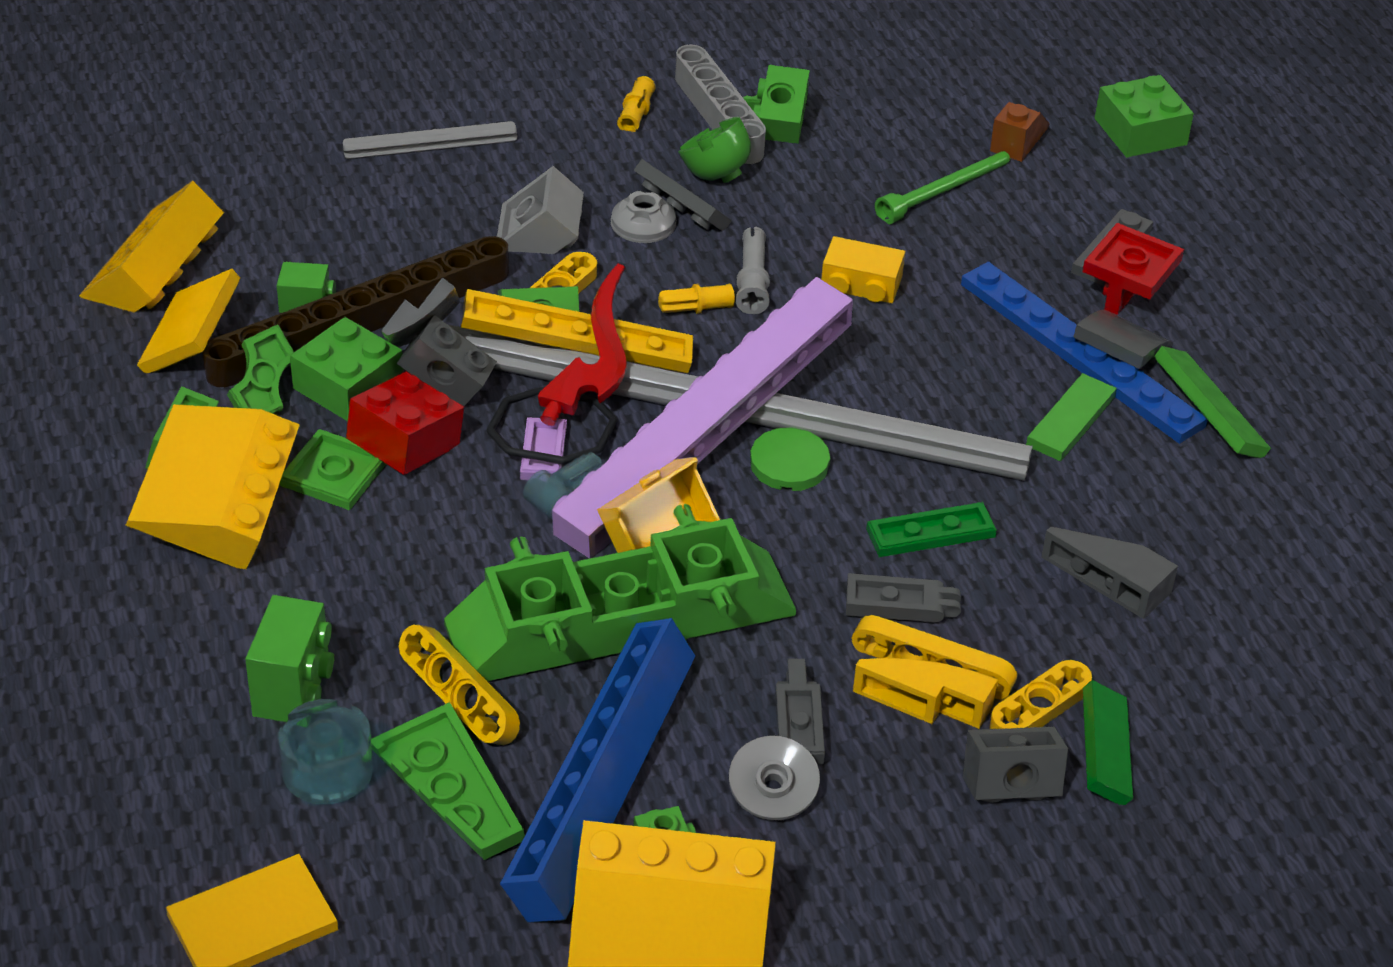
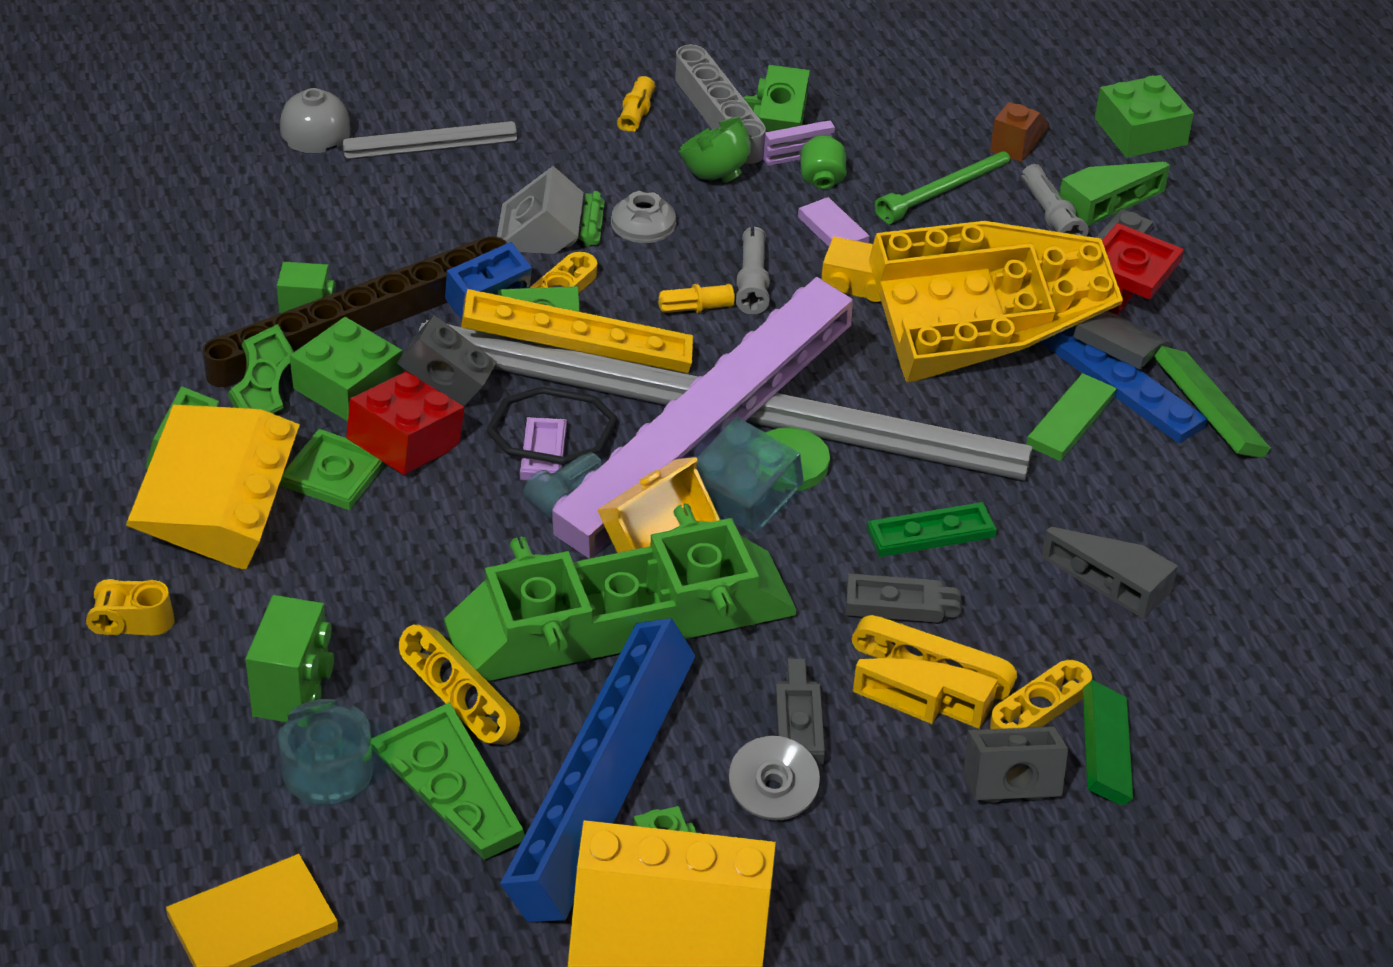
(131, 607): none -> yellow piece
(156, 251): yellow slope -> none
(189, 322): yellow tile -> none
(314, 121): none -> light grey cylinder
(409, 320): dark grey slope -> none
(487, 273): none -> blue brick
(578, 377): red piece -> none
(591, 219): none -> bright green axle
(681, 197): dark grey plate -> none
(749, 474): none -> clear light blue brick
(795, 135): none -> lavender tile
(823, 162): none -> bright green head
(829, 220): none -> lavender tile
(985, 290): none -> yellow wedge
(1058, 212): none -> light grey pin
(1107, 189): none -> bright green slope

